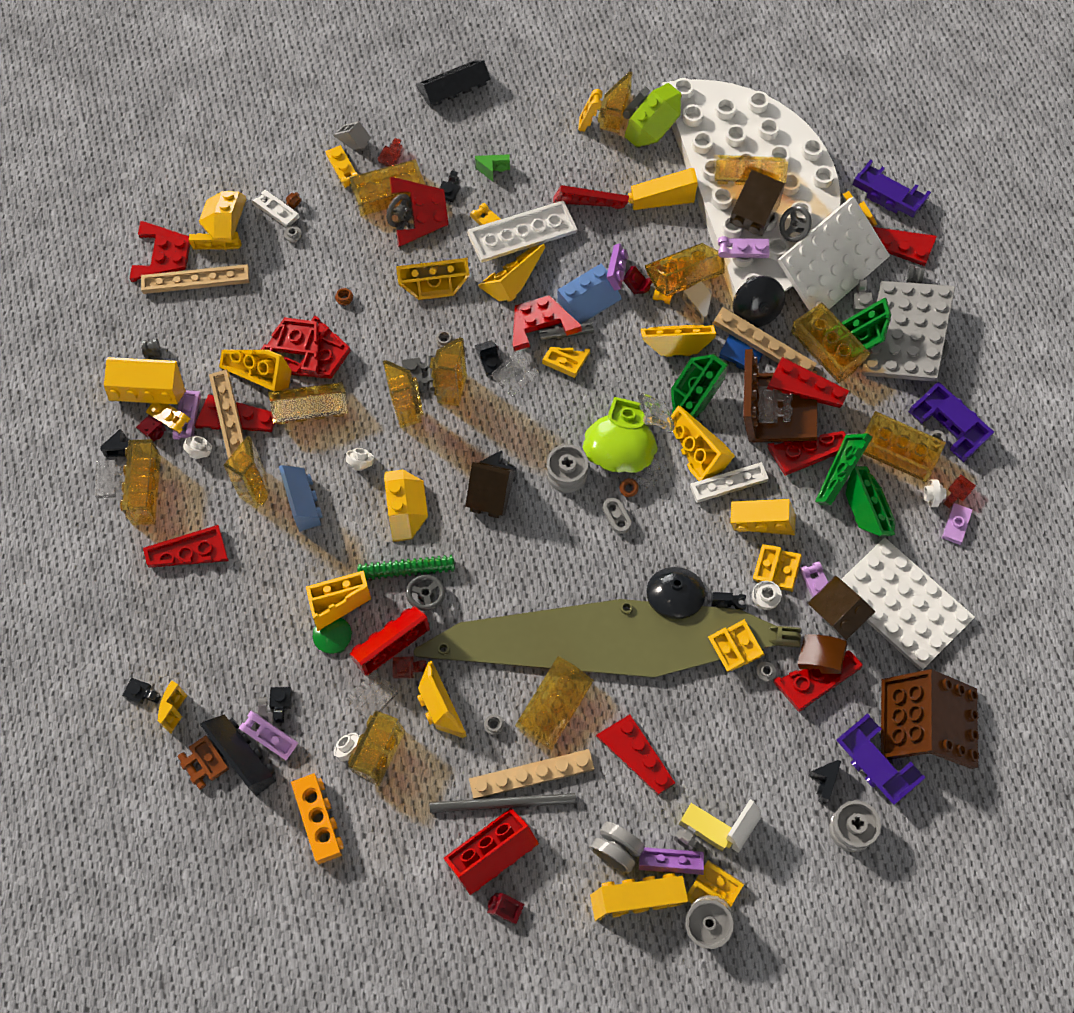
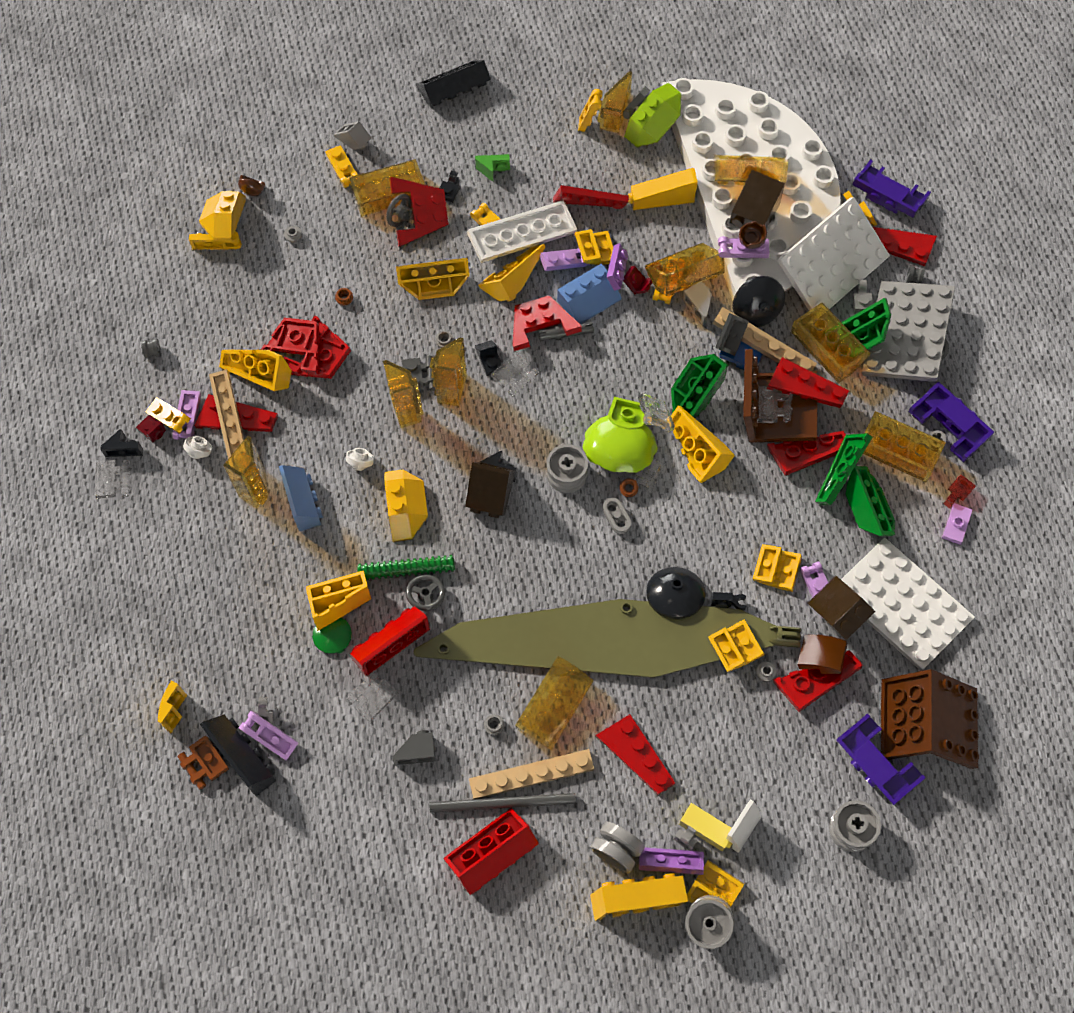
(139, 691): black plate -> none
(141, 482): clear yellow brick -> none
(143, 381): yellow slope -> none
(169, 251): red wing -> none
(192, 548): red wing -> none
(195, 279): tan plate -> none
(250, 186): none -> reddish brown hair
(276, 209): white plate -> none
(279, 701): black plate -> none
(293, 200): dark orange plate -> none
(303, 789): light orange brick -> none
(308, 403): clear yellow slope -> none
(346, 746): white plate -> none
(376, 747): clear yellow slope -> none
(390, 155): clear red plate -> none
(405, 667): clear red plate -> none
(417, 749): none -> dark grey slope
(438, 703): yellow wedge -> none
(505, 907): dark red bracket -> none
(562, 259): none -> lavender plate
(565, 360): yellow wing -> none
(594, 247): none -> yellow slope
(678, 339): yellow wedge -> none
(729, 482): white plate -> none
(732, 334): none -> dark grey hinge
(753, 235): none -> reddish brown hair
(764, 516): yellow wedge -> none
(766, 595): white plate -> none
(803, 225): dark grey piece -> none
(828, 775): black slope -> none
(934, 493): white plate -> none

